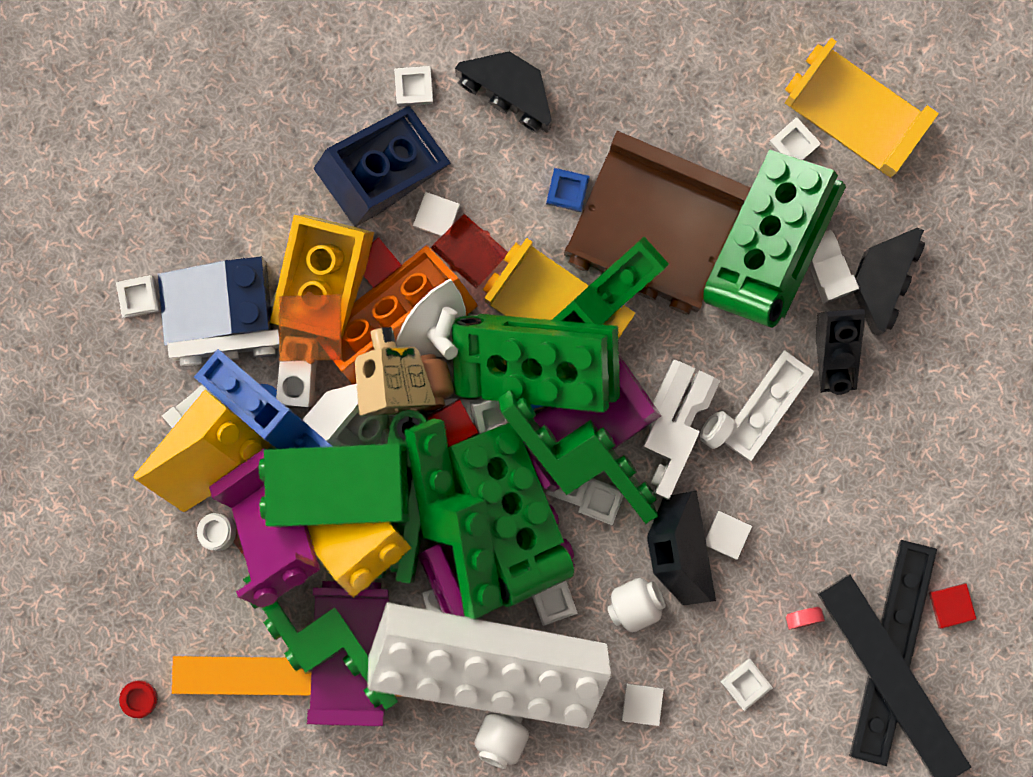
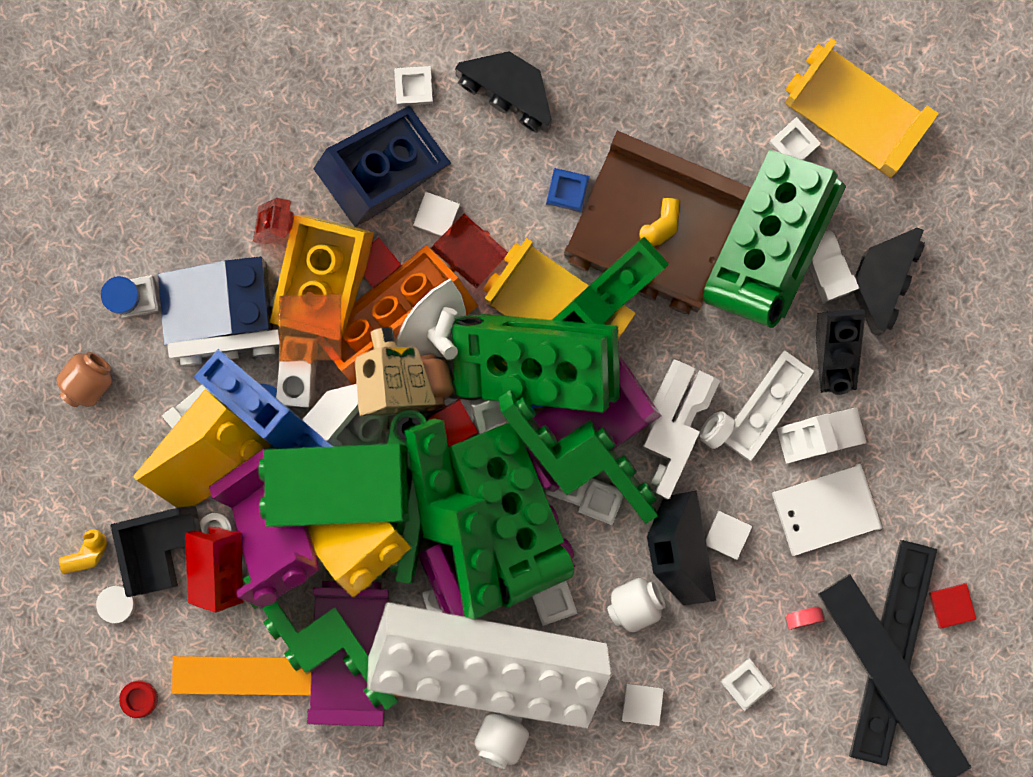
(84, 379): none -> nougat head
(88, 555): none -> yellow arm
(114, 605): none -> white tile
(120, 295): none -> blue tile
(145, 548): none -> black panel
(214, 568): none -> red hinge
(273, 221): none -> clear red plate
(665, 226): none -> yellow arm
(821, 435): none -> white tile
(827, 510): none -> white container

